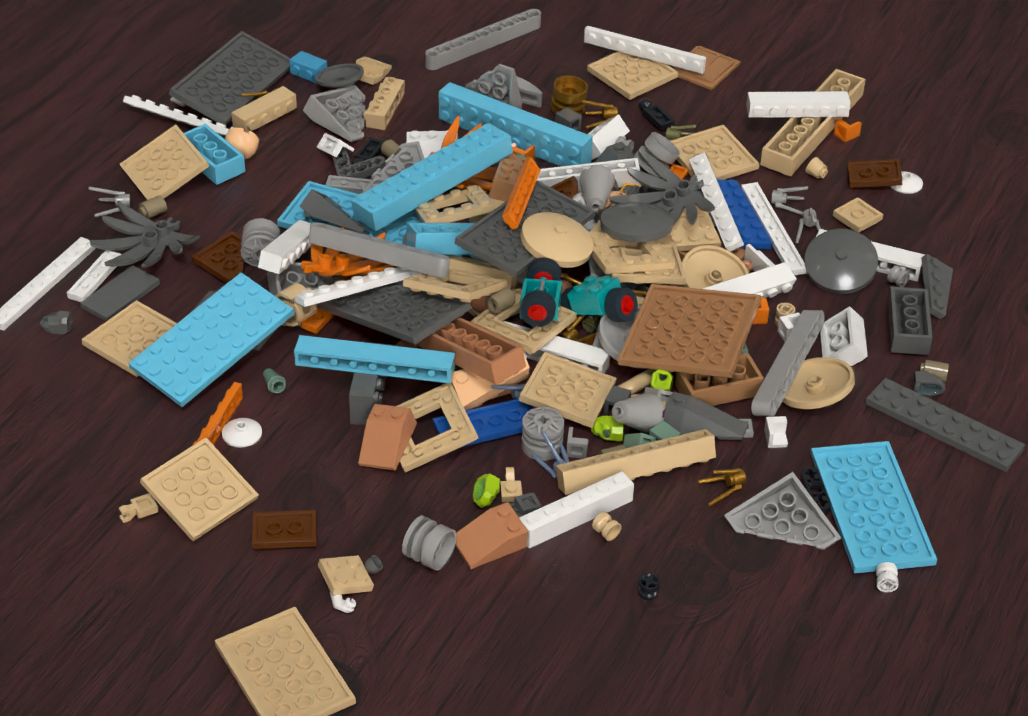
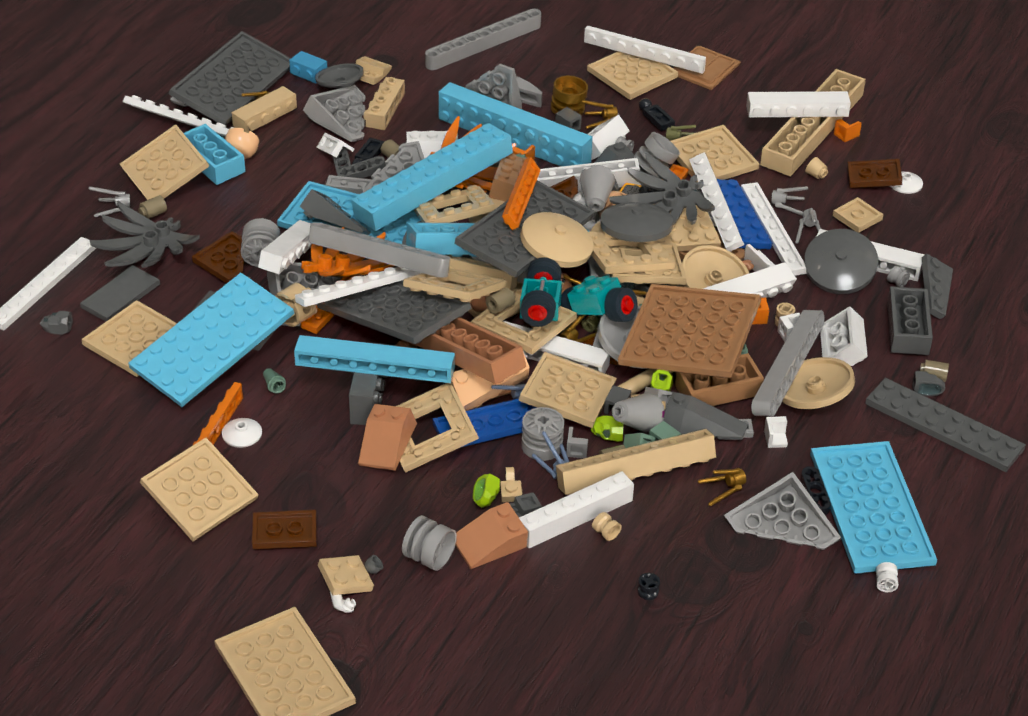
(92, 277): white plate -> none
(139, 506): tan plate -> none

